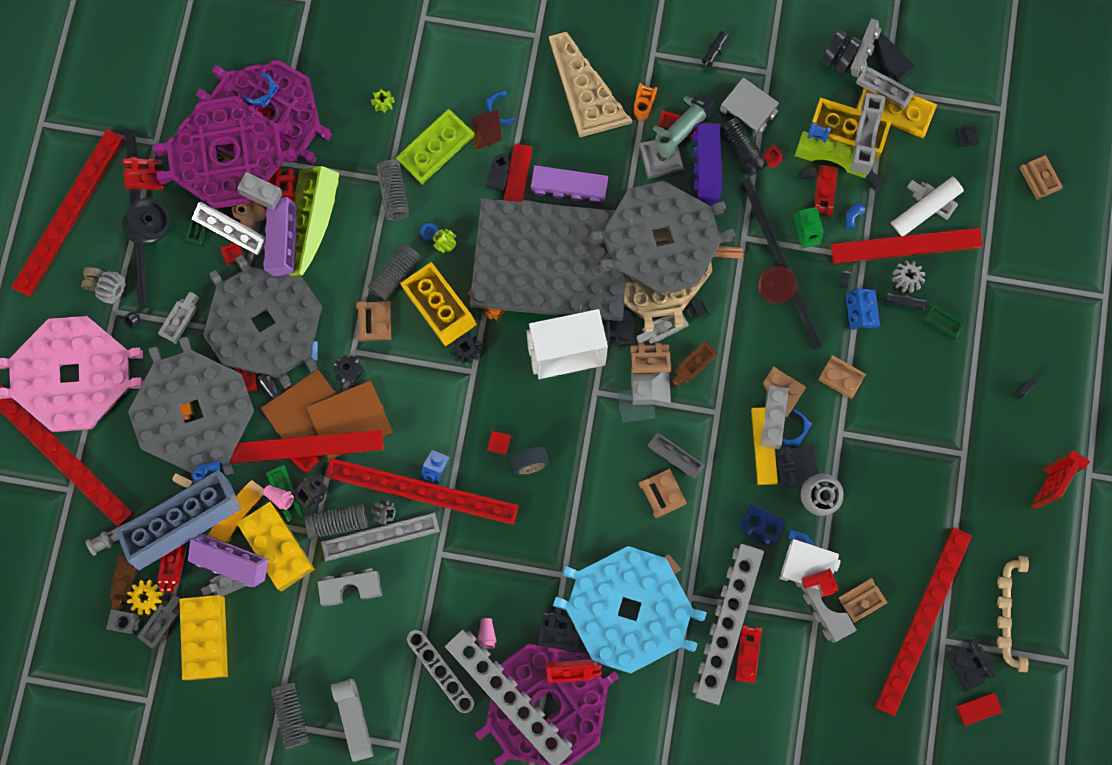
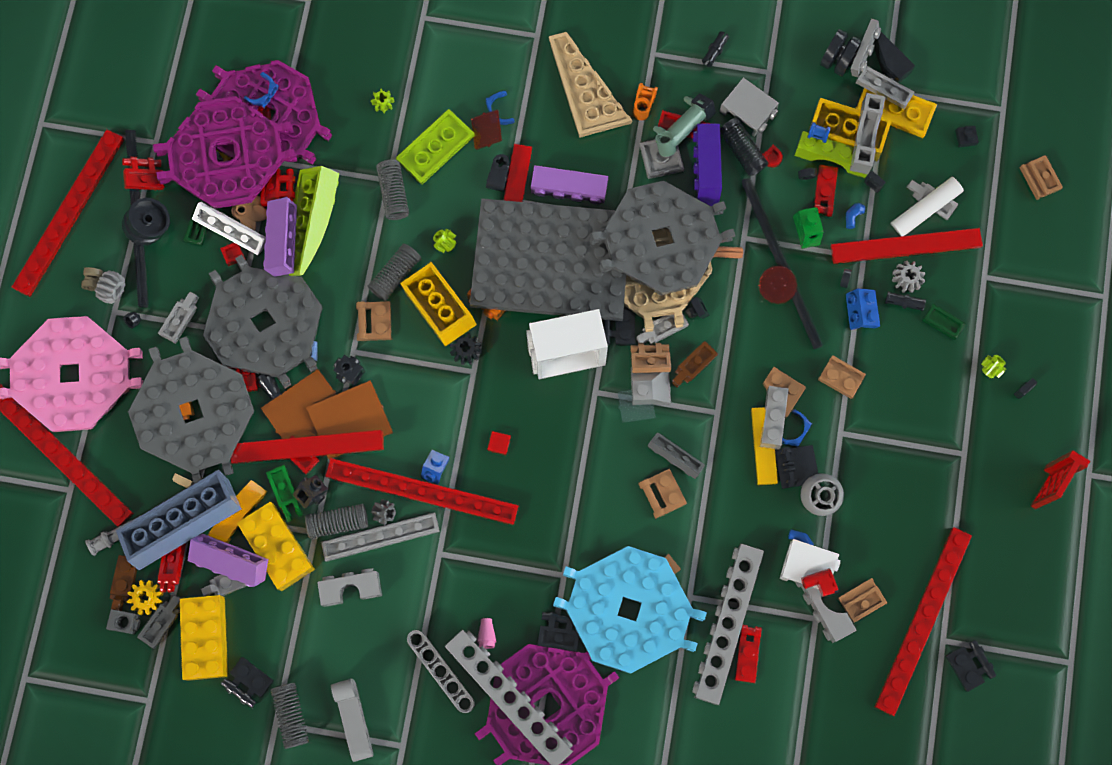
(204, 469): blue arm -> none
(251, 677): none -> black plate
(259, 191): light grey brick -> none
(281, 498): bright pink cone -> none
(428, 231): blue tile -> none
(529, 461): black wheel -> none
(572, 670): red hinge -> none
(763, 519): clear blue brick -> none
(979, 709): red tile -> none
(993, 366): none -> lime gear
(1005, 620): tan bar -> none

